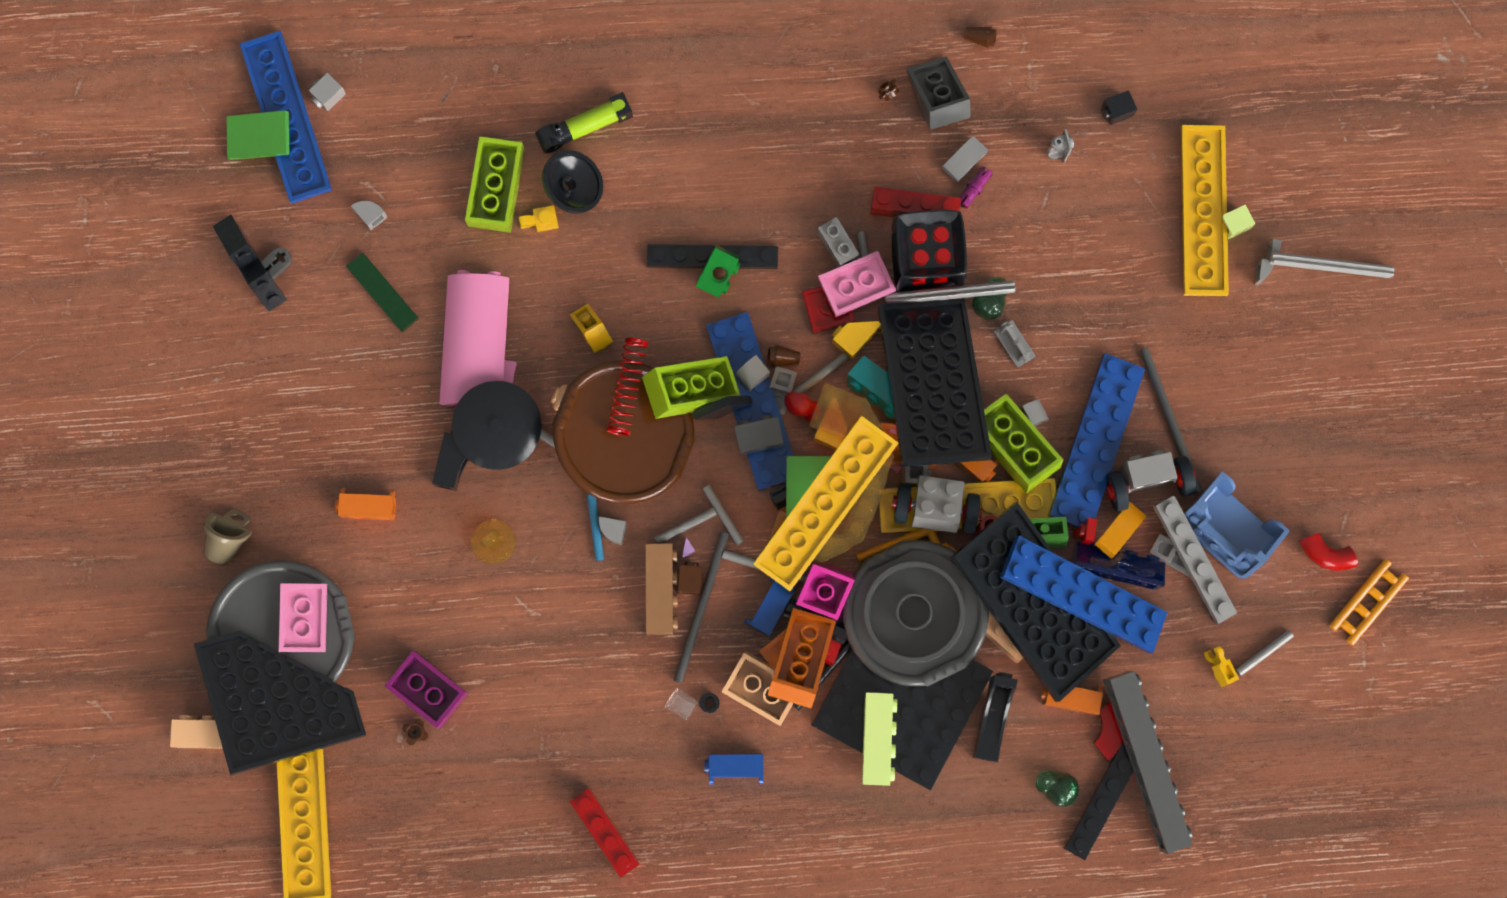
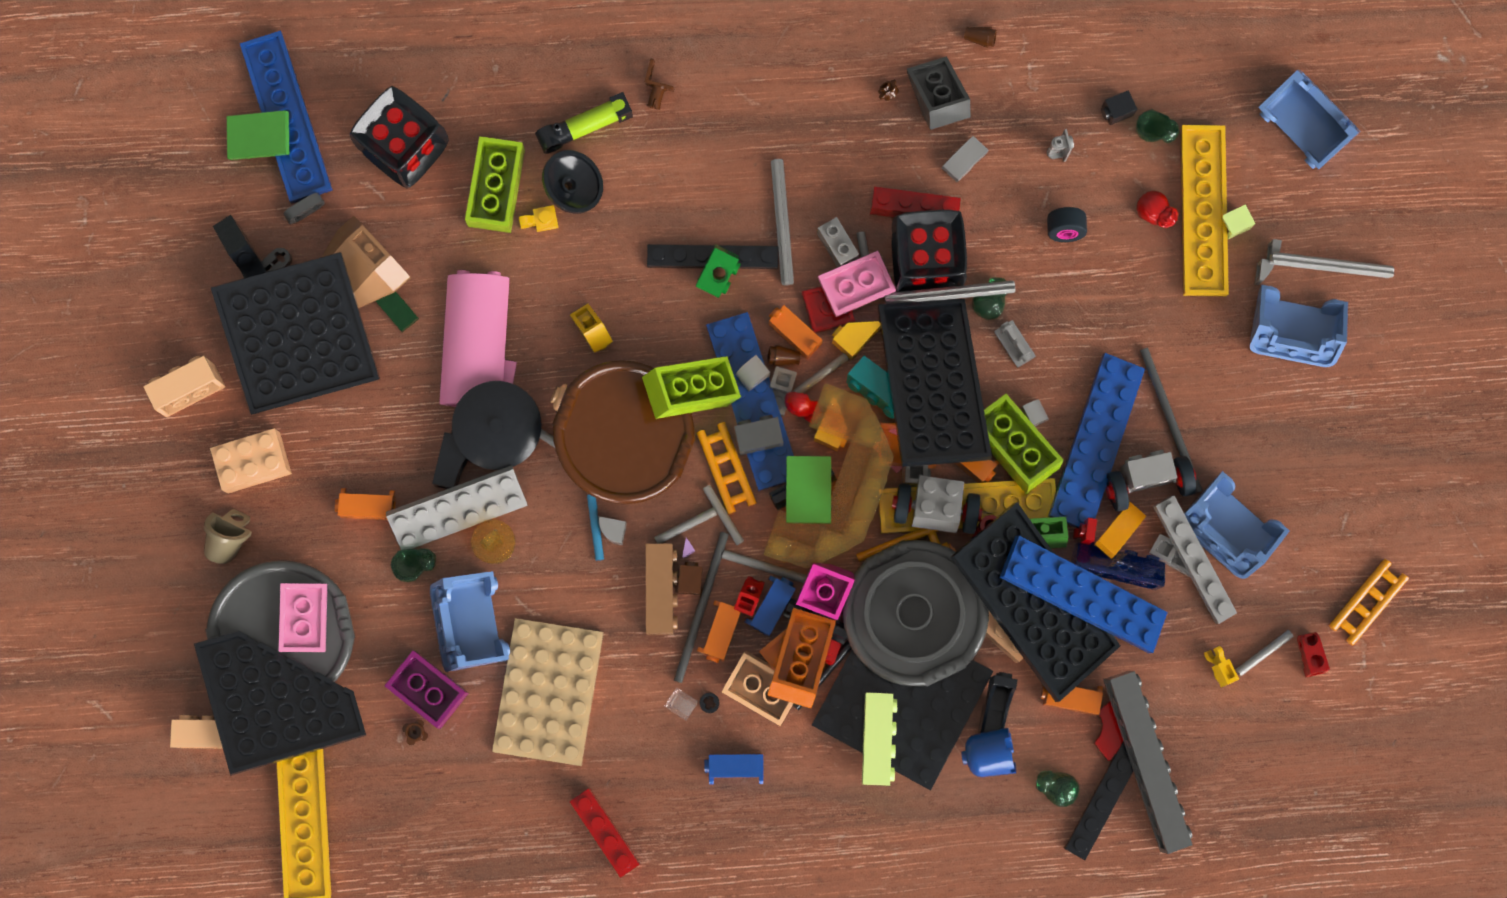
(184, 386): none -> light nougat brick
(250, 461): none -> light nougat brick
(295, 333): none -> black plate
(304, 208): none -> dark grey beam
(326, 92): light grey brick -> none
(368, 264): none -> medium nougat wedge
(369, 213): light grey brick -> none
(399, 137): none -> black piece
(411, 563): none -> clear green hair
(456, 508): none -> light grey plate
(467, 621): none -> medium blue windscreen
(548, 692): none -> tan plate
(633, 342): red piece -> none
(657, 88): none -> reddish brown bracket
(721, 632): none -> orange brick
(722, 407): black tile -> none
(722, 481): none -> light orange bar
(749, 596): none -> red leg
(782, 222): none -> light grey axle
(794, 331): none -> orange brick
(825, 503): yellow plate -> none
(975, 186): magenta pin -> none
(990, 753): none -> blue cylinder
(1067, 224): none -> black wheel
(1156, 126): none -> clear green hair
(1156, 209): none -> red hair
(1299, 330): none -> medium blue windscreen
(1309, 119): none -> medium blue windscreen
(1312, 654): none -> red leg
(1326, 556): red cylinder -> none

